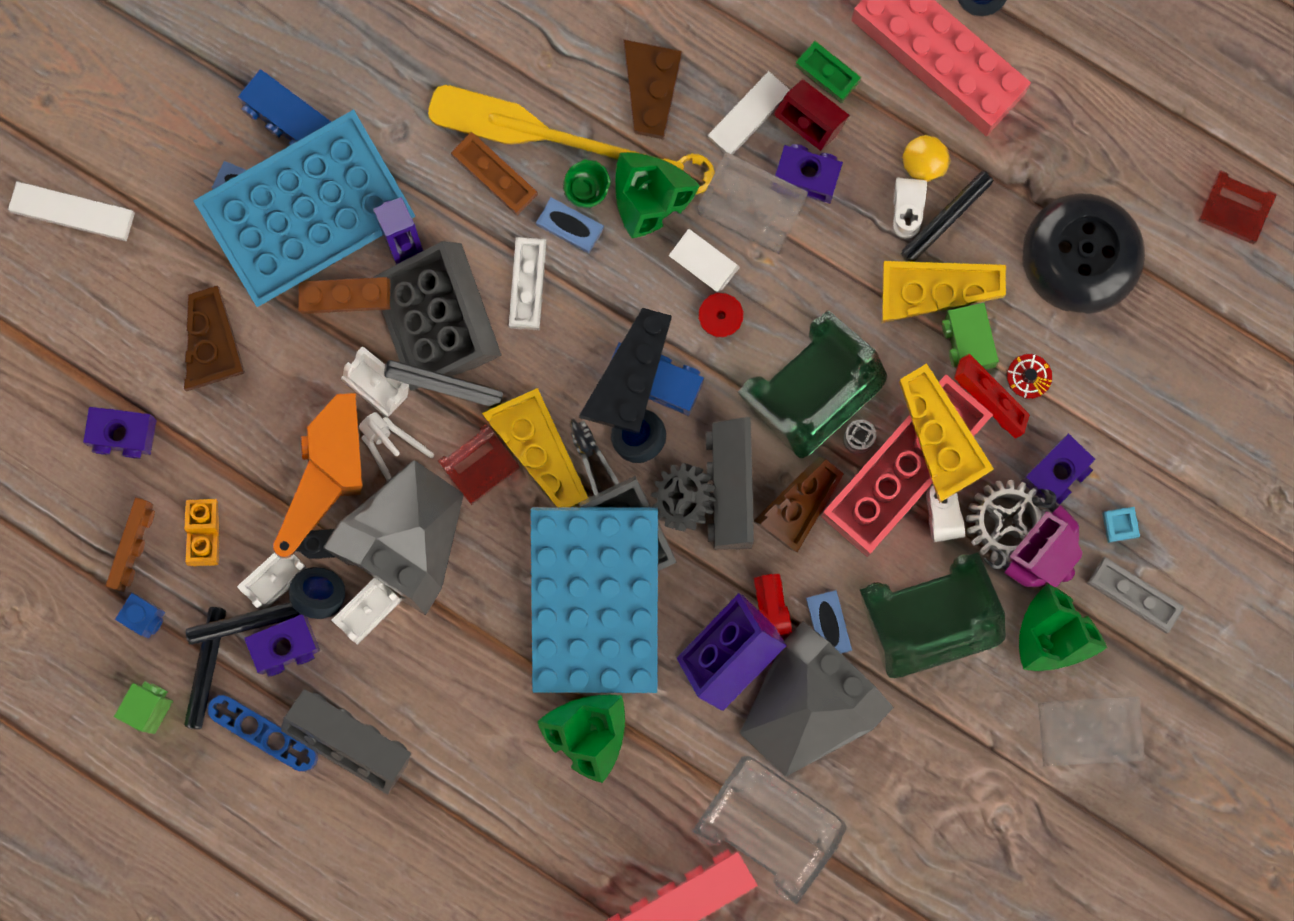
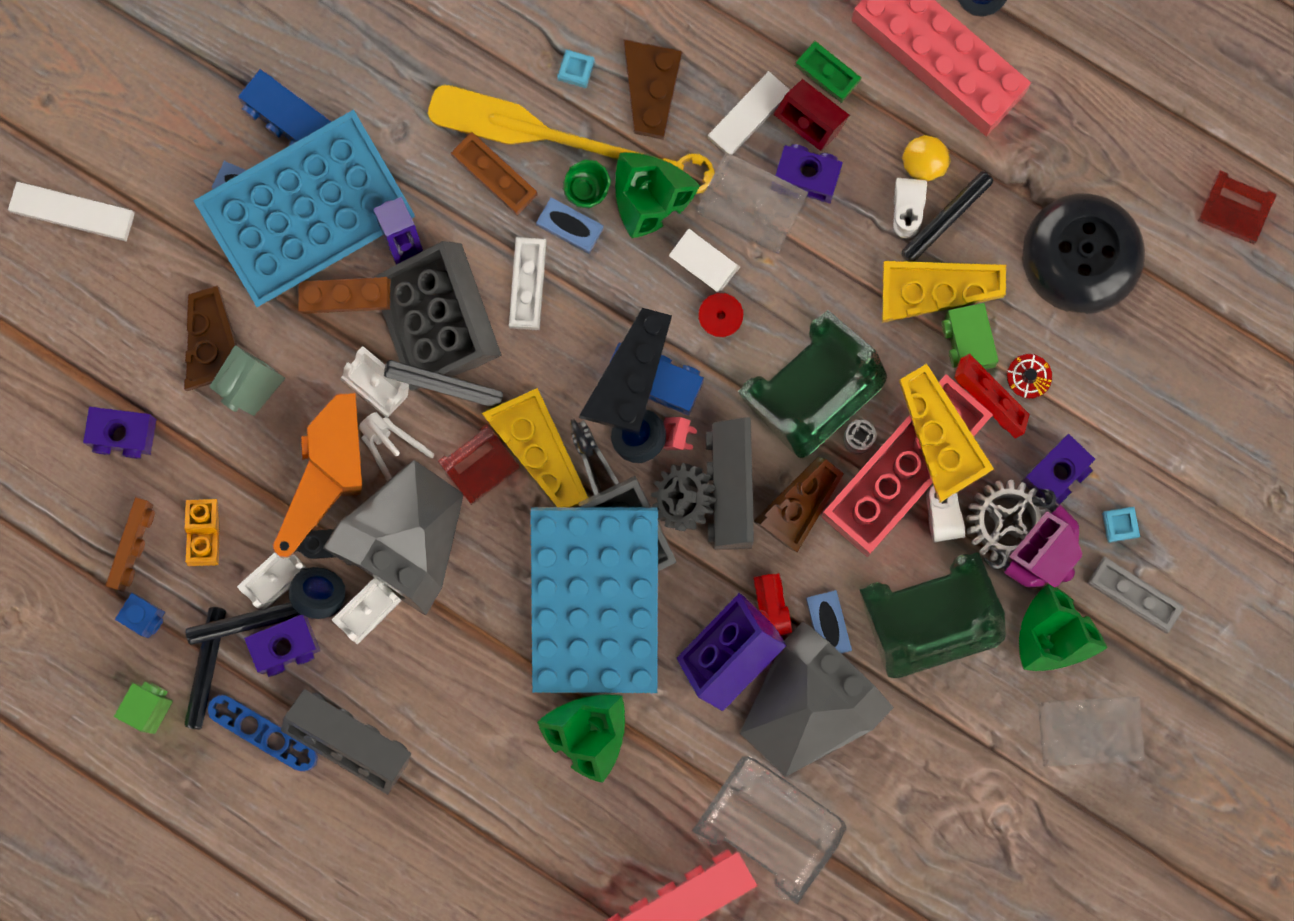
(245, 381): none -> sand green torso
(576, 68): none -> medium azure tile
(677, 431): none -> coral tile

